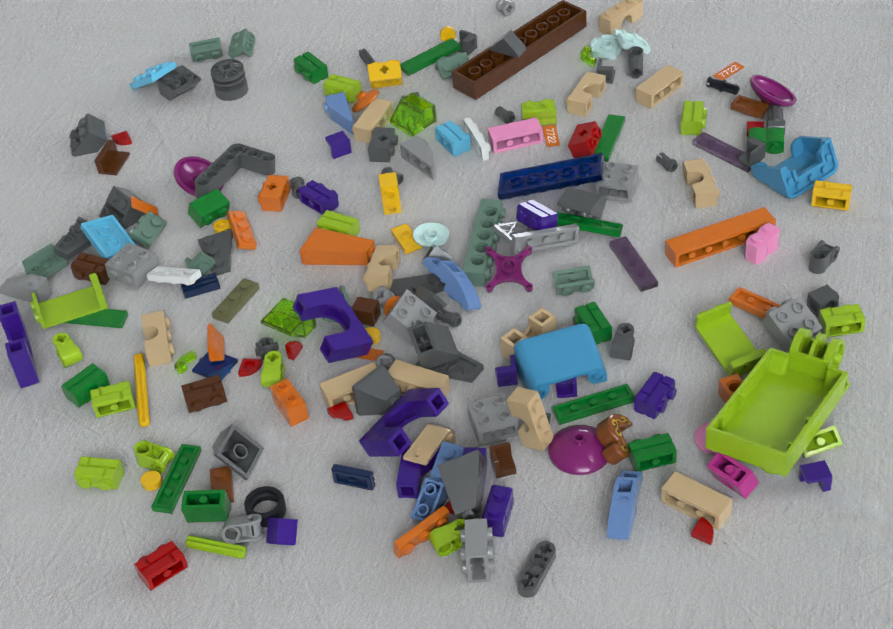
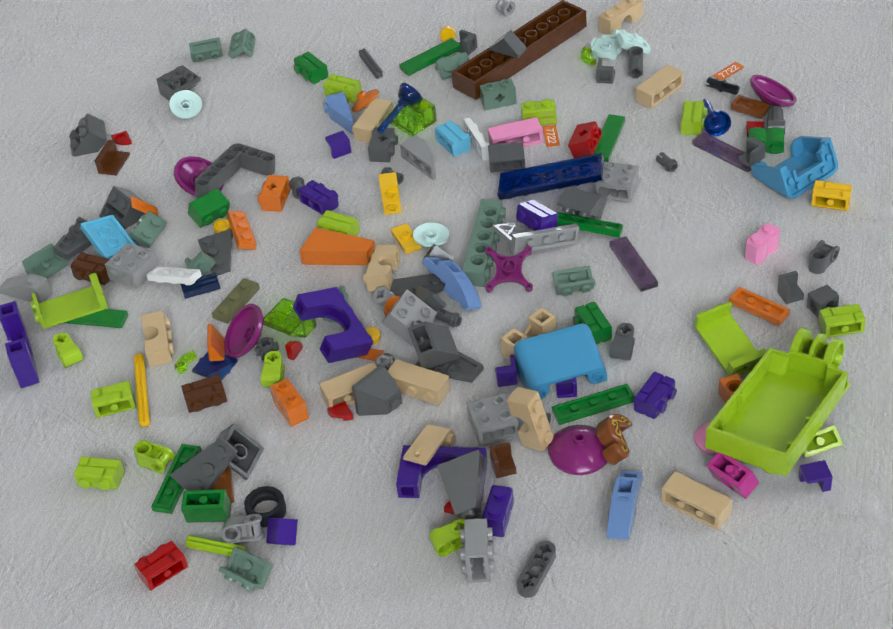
(78, 387): green brick -> none
(151, 480): yellow tile -> none
(152, 74): medium azure plate -> none
(182, 99): none -> light aqua dish
(205, 467): none -> dark grey wing
(229, 79): dark grey wheel -> none
(244, 331): none -> magenta dish
(246, 569): none -> sand green bracket
(249, 367): red tile -> none
(353, 477): dark blue tile -> none
(367, 310): reddish brown panel -> none
(387, 436): dark purple arch -> none
(392, 77): yellow brick -> none
(407, 97): none -> clear blue piece
(420, 533): orange plate -> none
(433, 492): medium blue slope -> none
(498, 94): none -> sand green brick
(506, 156): none -> dark grey slope
(507, 116): dark grey pin -> none
(580, 100): tan arch -> none
(652, 452): green brick -> none
(698, 175): tan arch -> none
(703, 531): red tile -> none
(716, 121): none -> clear blue piece
(716, 237): orange brick -> none
(788, 288): none -> dark grey panel
(788, 319): light grey brick -> none

